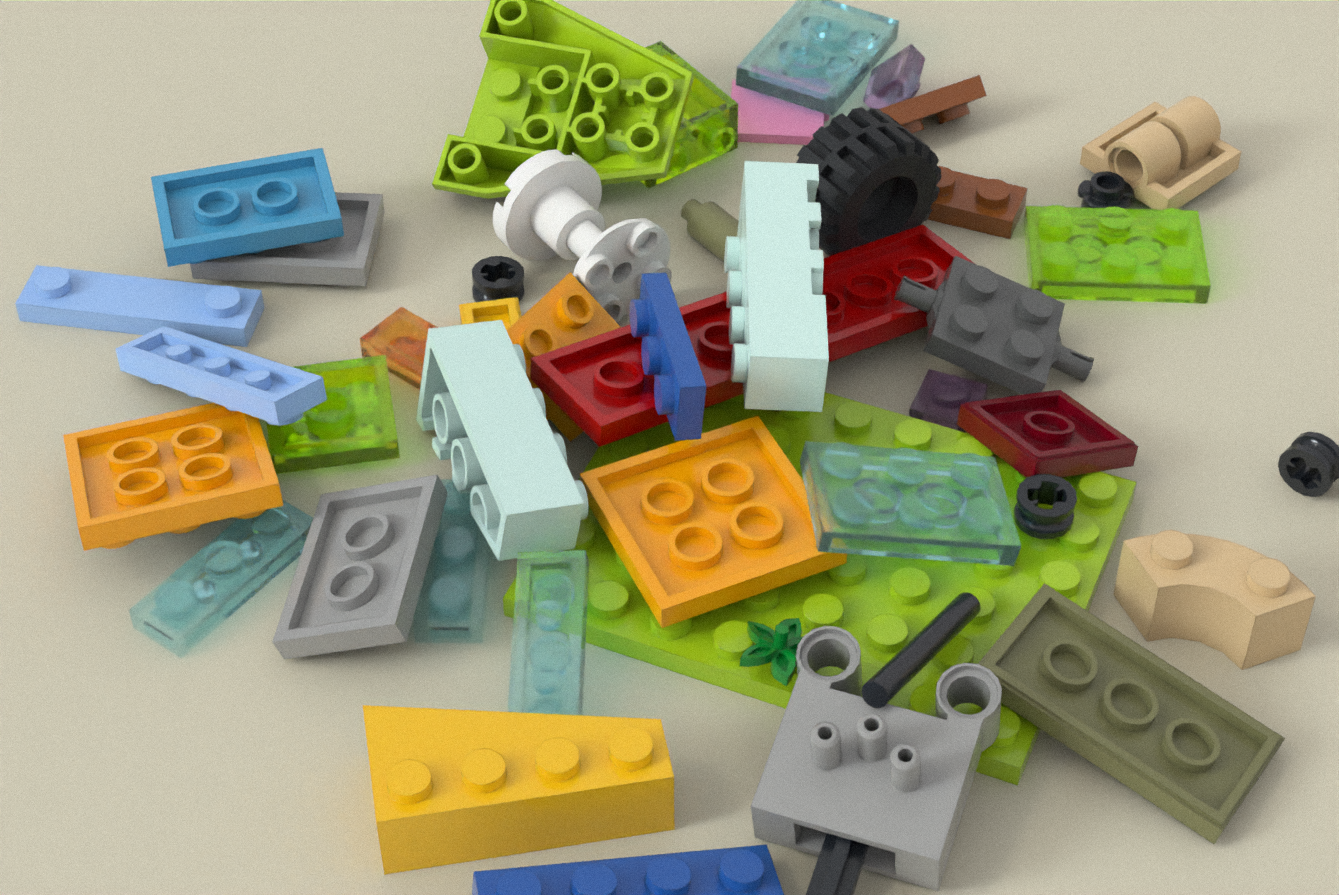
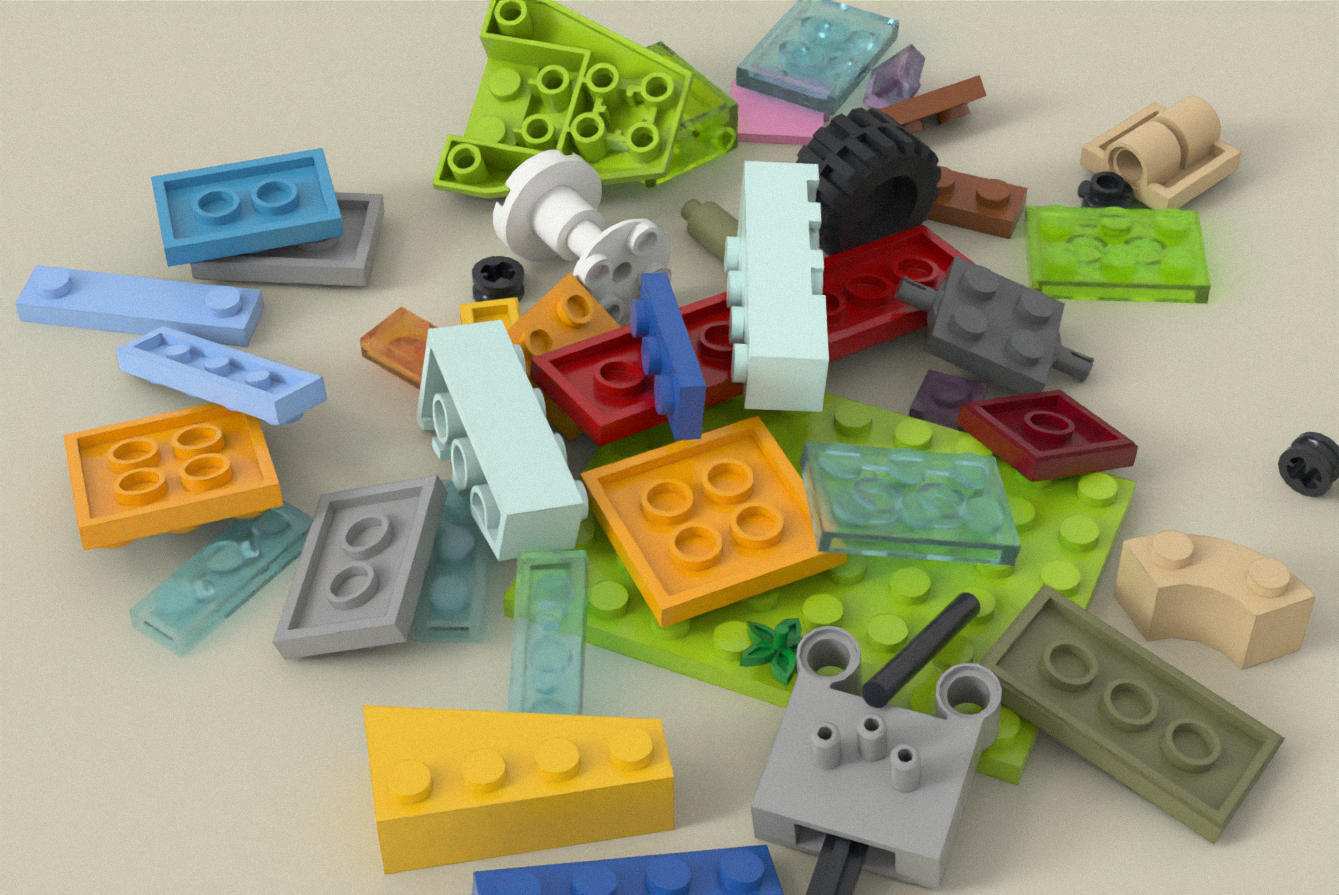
(345, 429): clear neon green plate -> none
(1045, 522): black bush -> none

